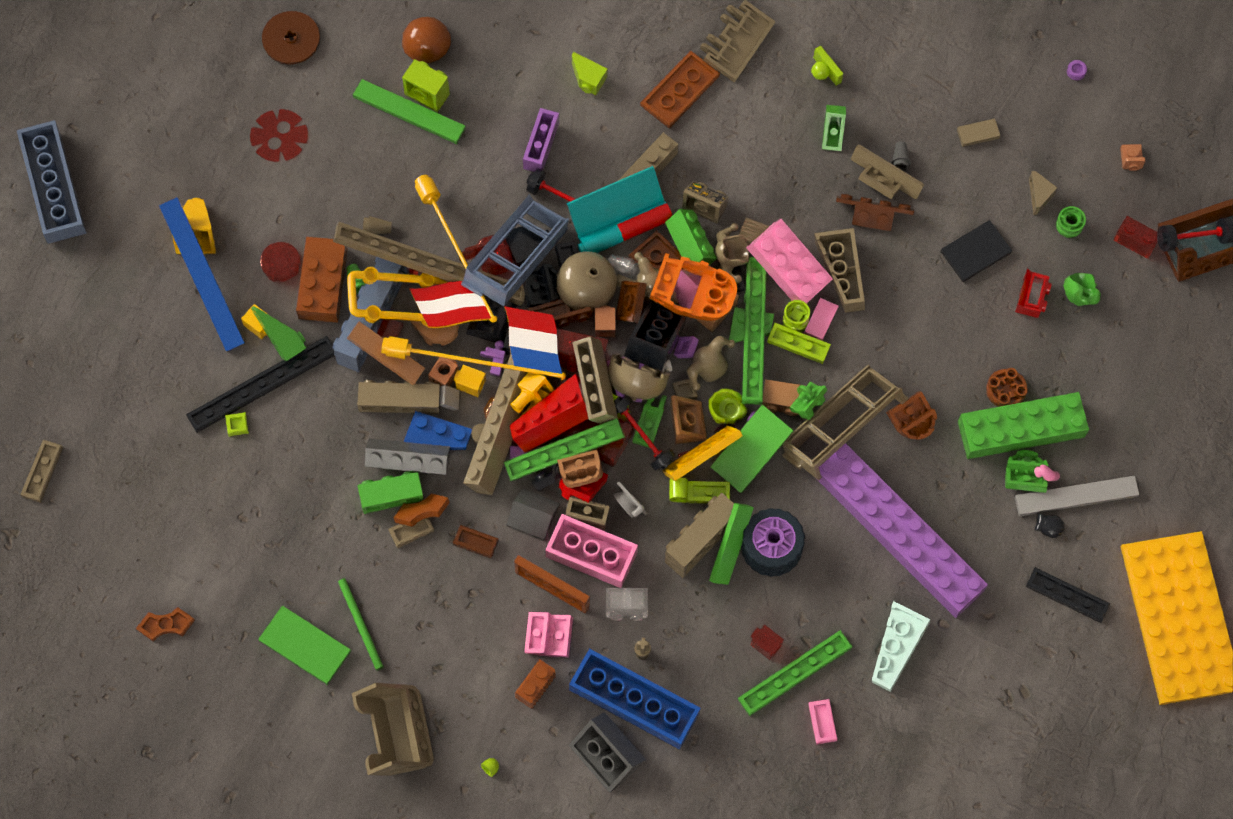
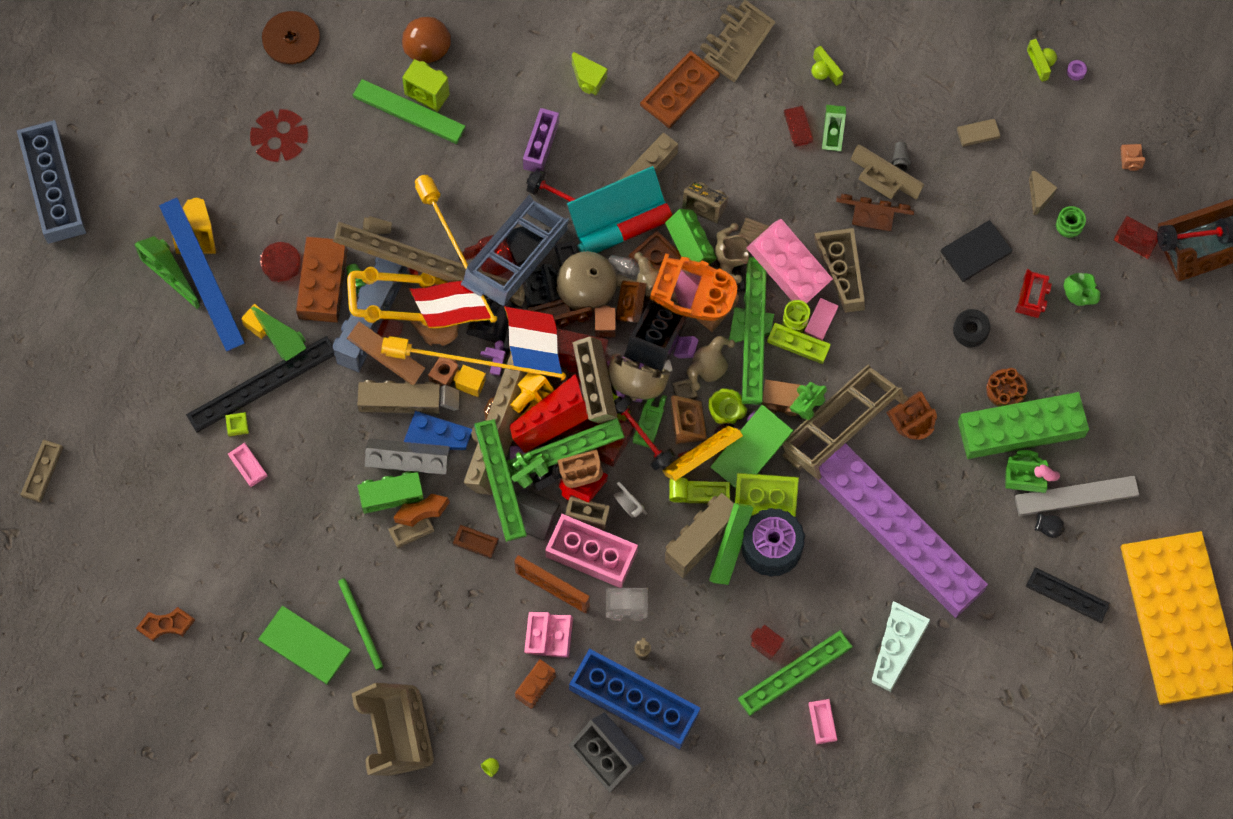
(161, 261): none -> bright green wedge
(247, 465): none -> bright pink tile
(500, 480): none -> bright green tile
(521, 475): none -> bright green hips
(767, 492): none -> lime tile
(798, 126): none -> clear red tile
(974, 317): none -> black tyre
(1041, 59): none -> lime tile

